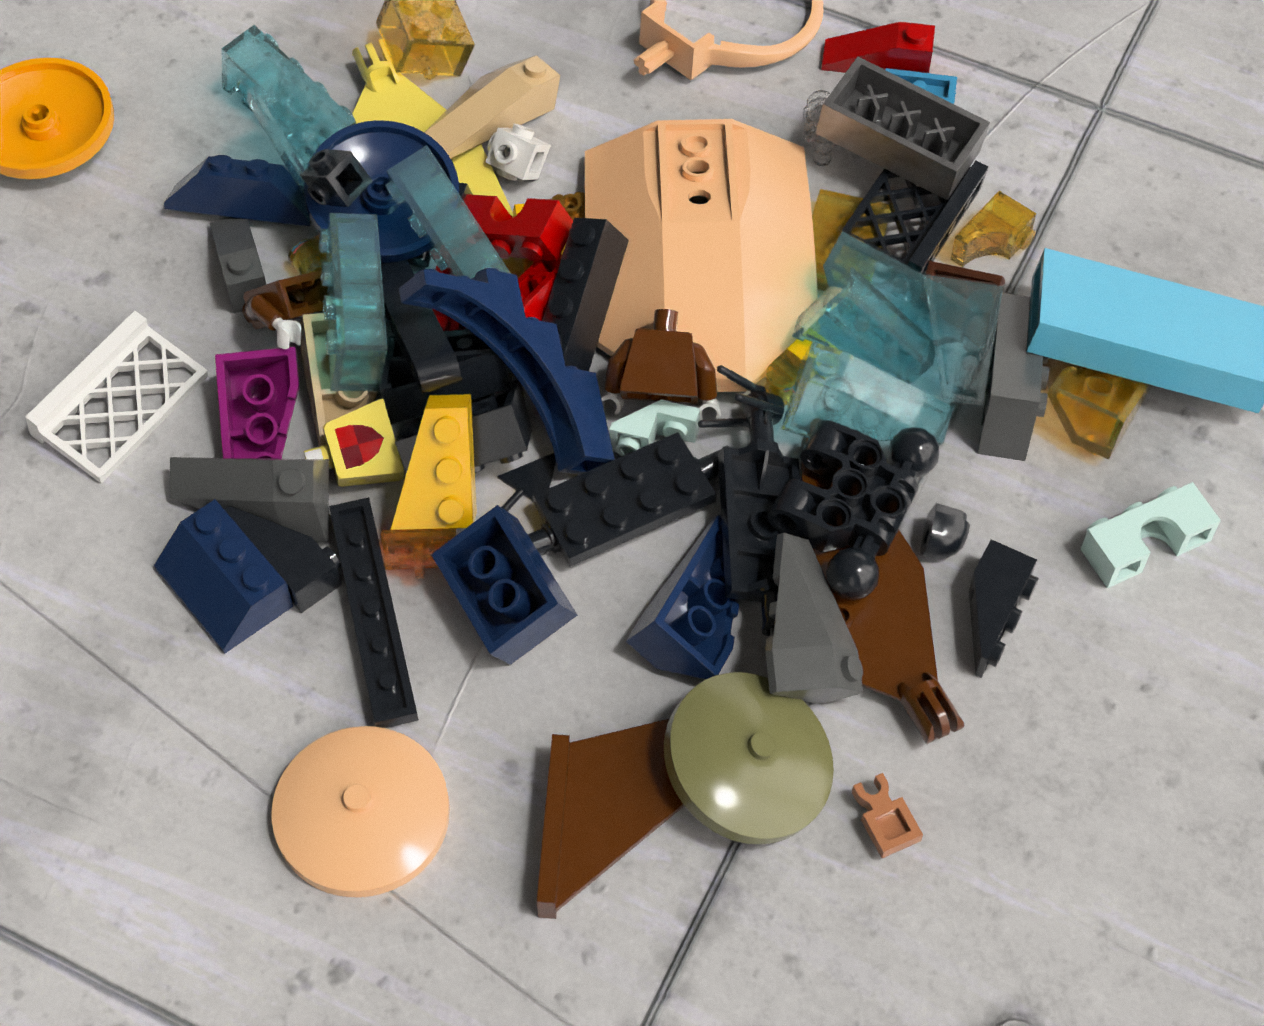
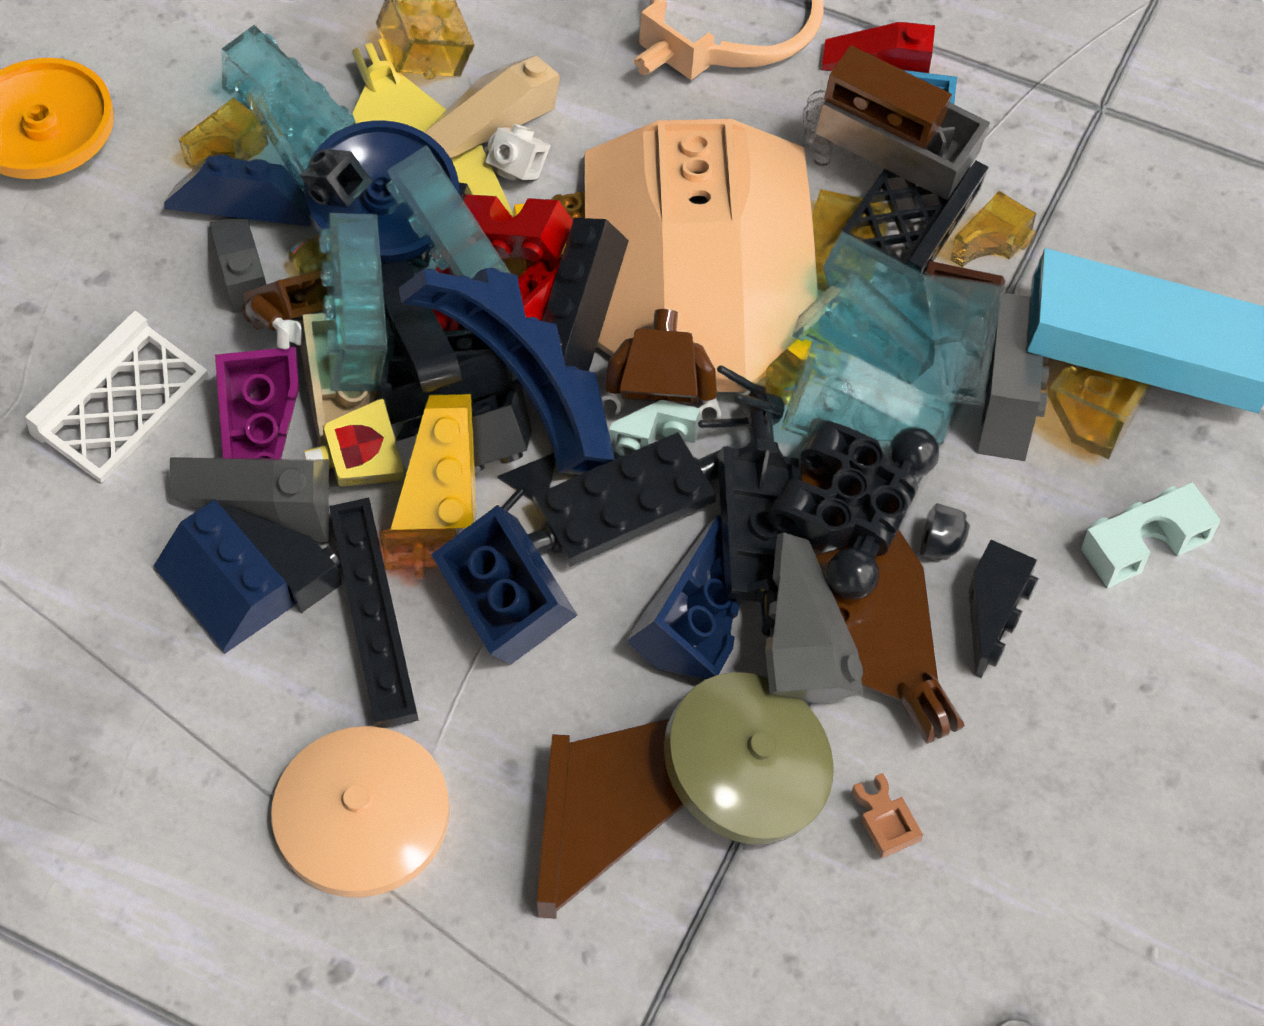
(228, 131): none -> clear yellow arch
(887, 96): none -> reddish brown brick

